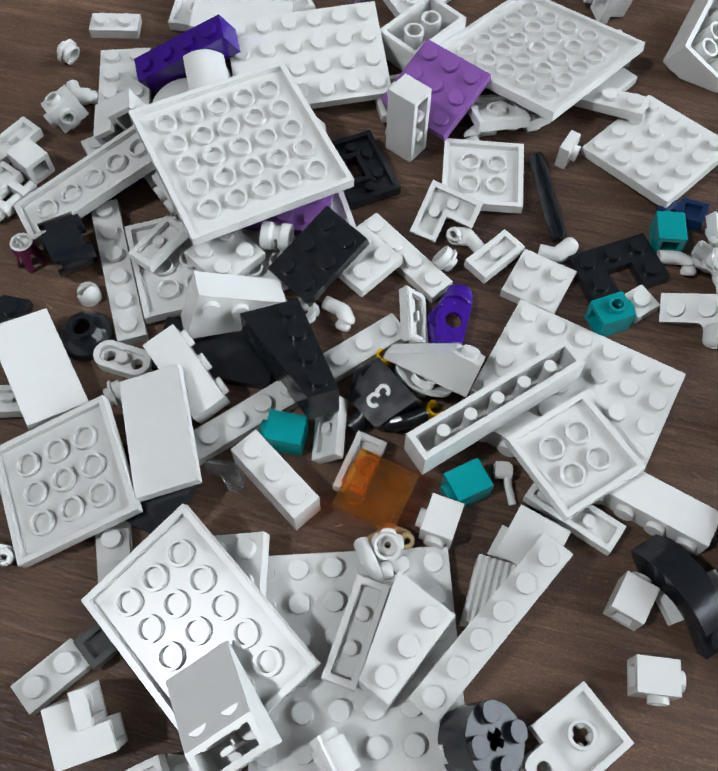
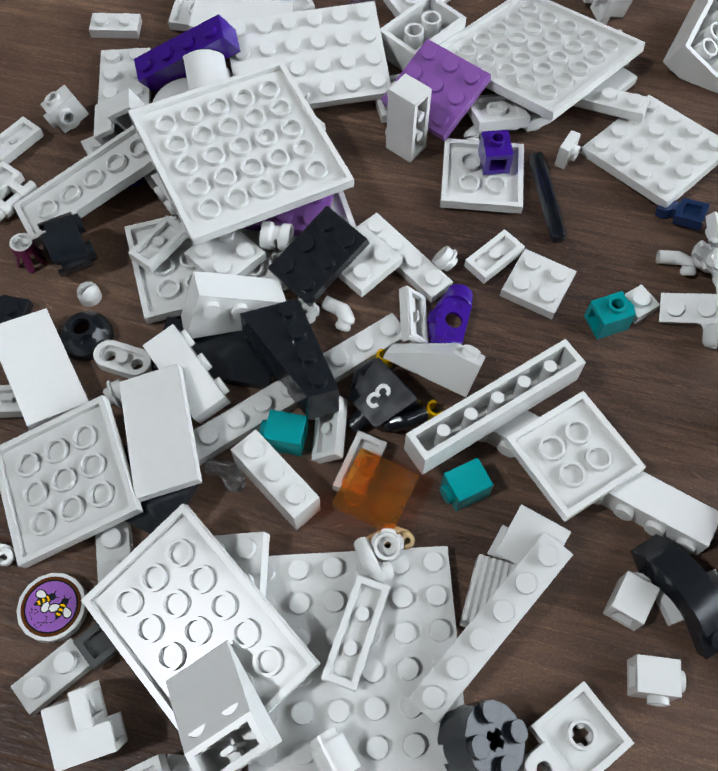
(31, 160): white brick -> none
(52, 608): none -> tile
(67, 52): white plate -> none
(84, 95): white arm -> none
(119, 274): white plate -> none
(377, 177): black plate -> none
(403, 639): white wedge -> none
(419, 385): white dish -> none
(439, 521): white brick -> none
(442, 204): white plate -> none
(464, 237): white arm -> none
(495, 152): none -> dark purple brick
(504, 471): white hand -> none
(561, 251): white arm -> none
(589, 525): white plate -> none
(622, 383): white plate -> none
(629, 253): black plate -> none
(668, 231): teal brick -> none

